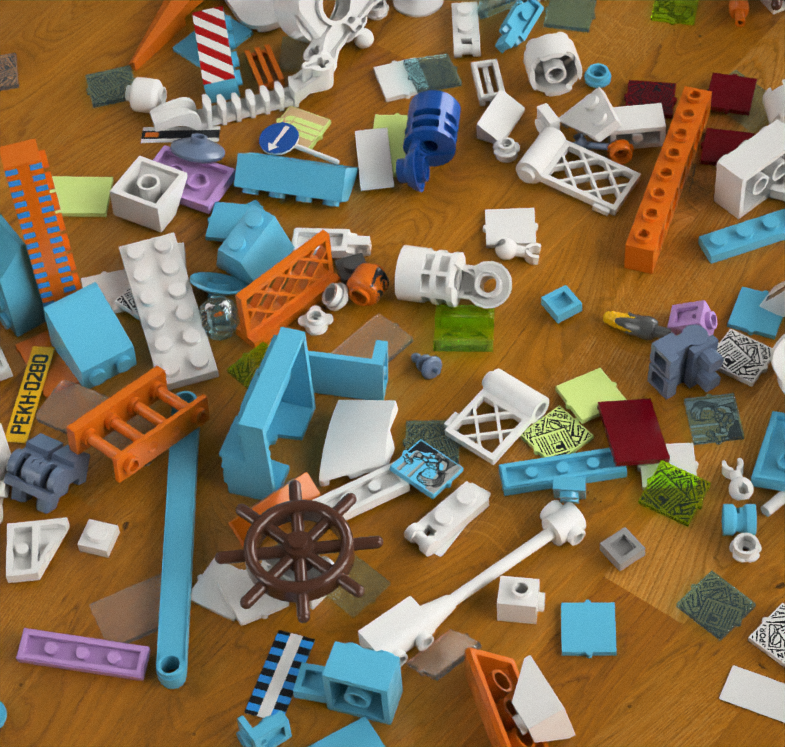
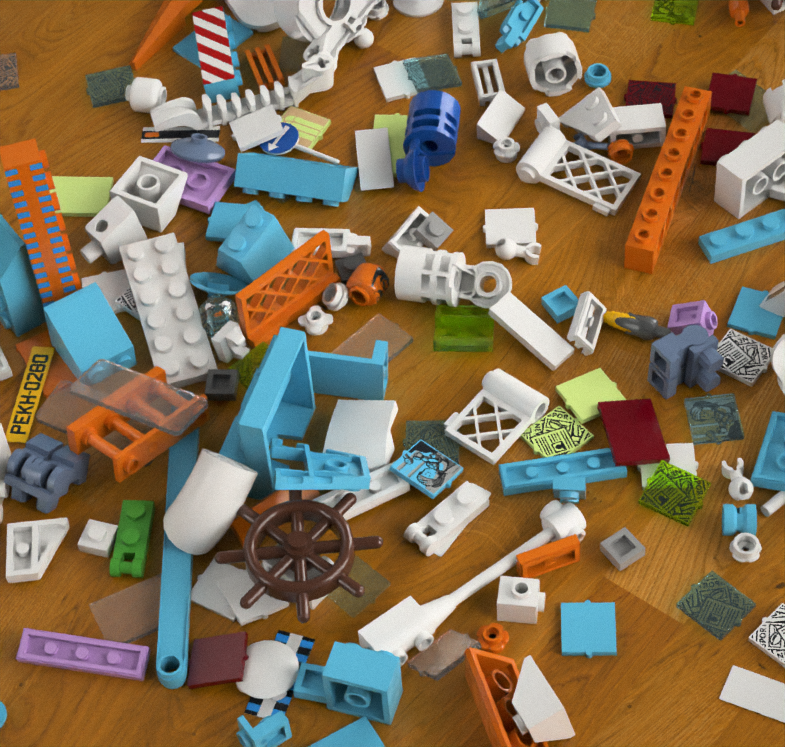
(110, 229): none -> white torso
(133, 538): none -> bright green plate
(139, 397): none -> clear piece
(208, 502): none -> white brick
(218, 660): none -> dark red piece
(222, 384): none -> dark grey plate
(230, 342): none -> white tile
(256, 128): none -> white piece
(269, 670): none -> white dish
(322, 470): none -> medium azure wing
(404, 234): none -> white slope
(428, 365): sand blue hair -> none
(433, 231): none -> light grey plate
(496, 644): none -> orange plate
(531, 331): none -> white tile
(548, 557): none -> orange tile
(583, 320): none -> white tile

